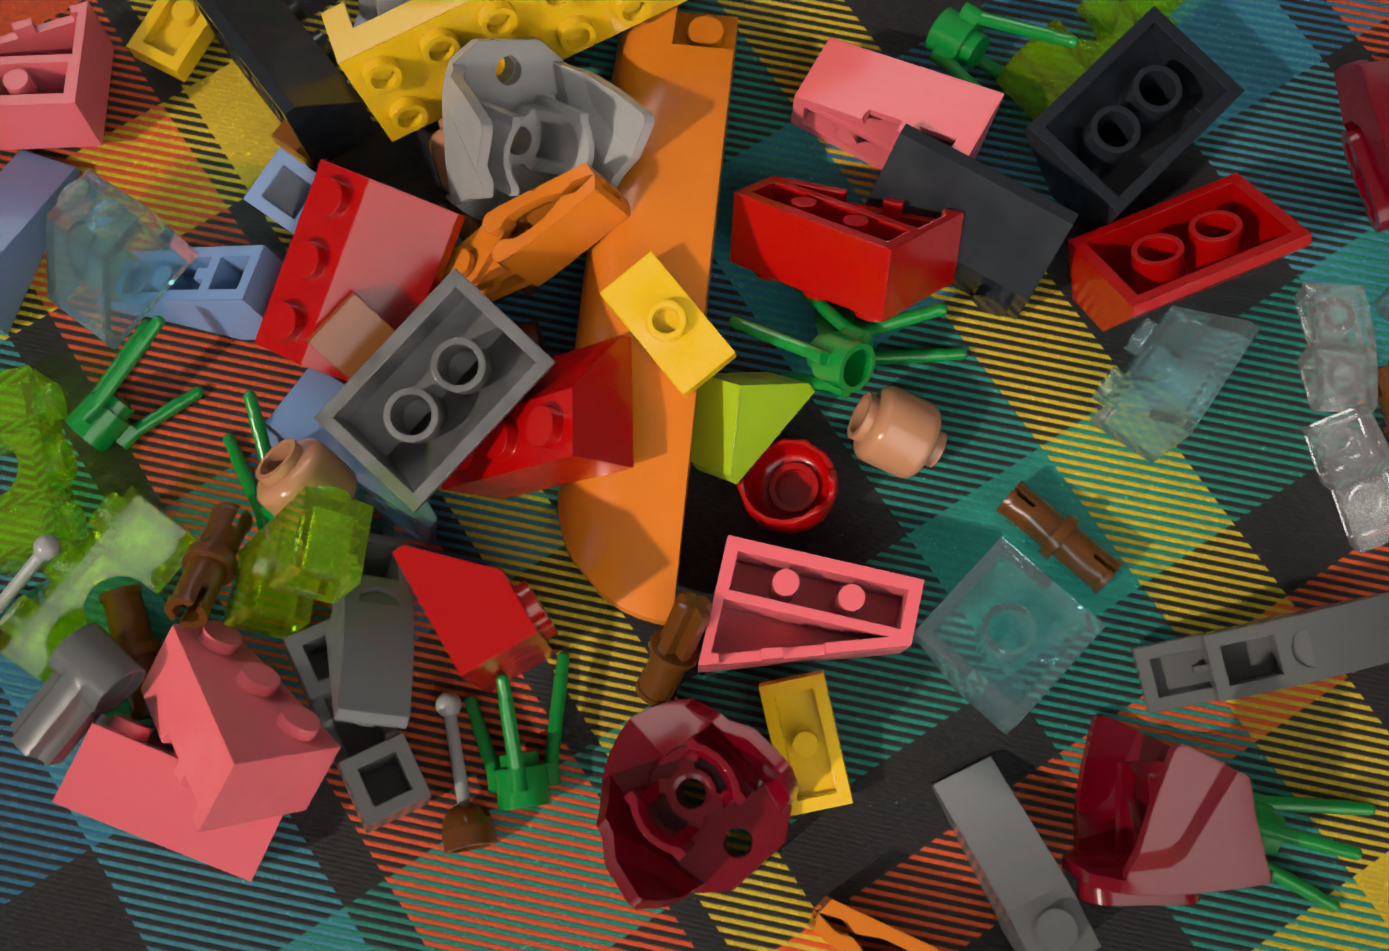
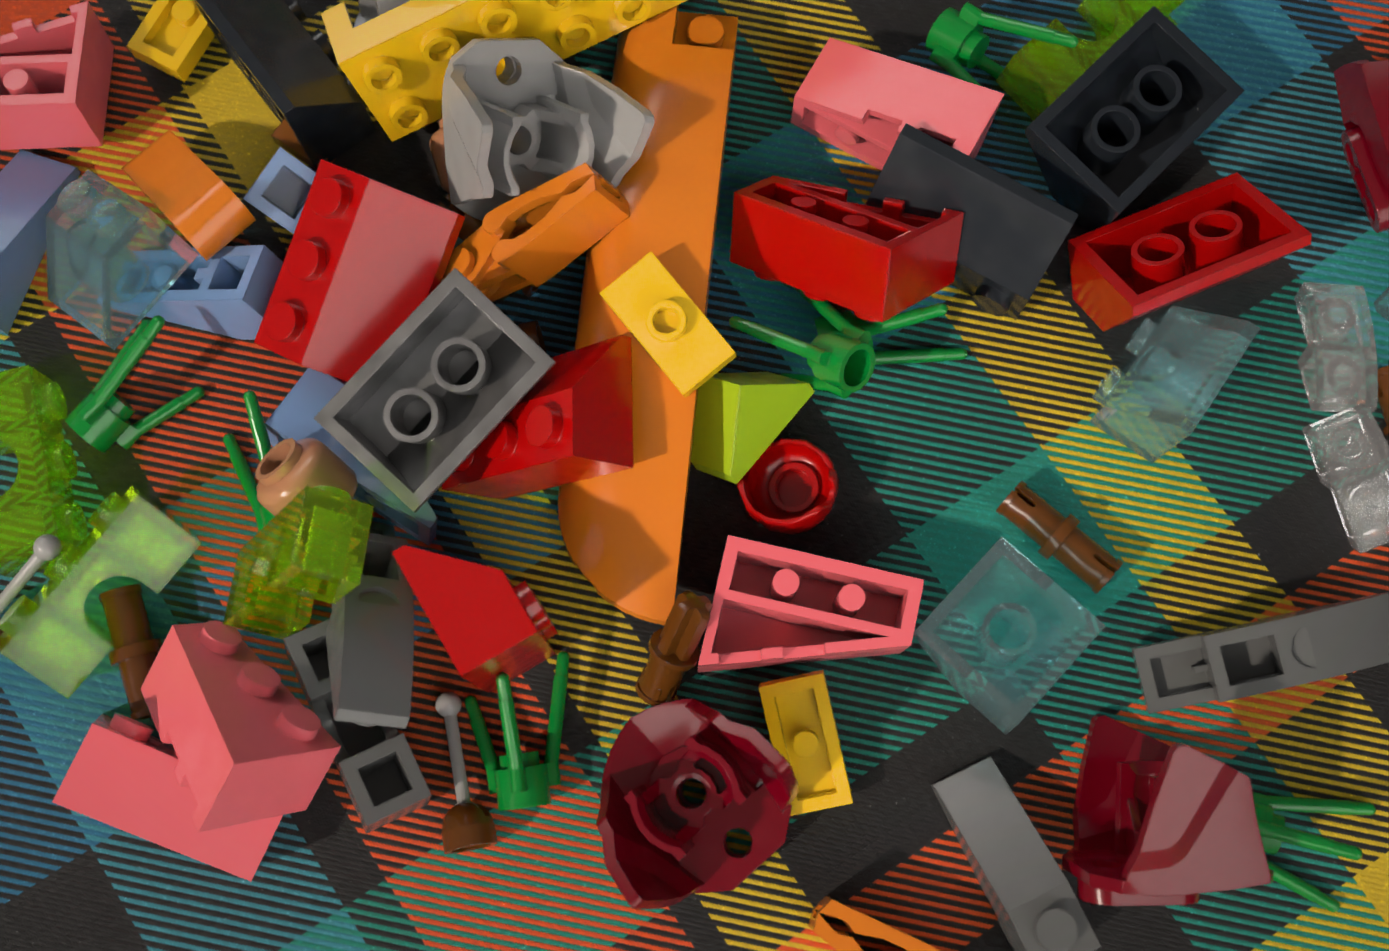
(87, 681): dark grey piece -> none
(189, 194): none -> orange beam
(209, 565): reddish brown pin -> none
(350, 335): dark orange tile -> none
(897, 431): nougat head -> none

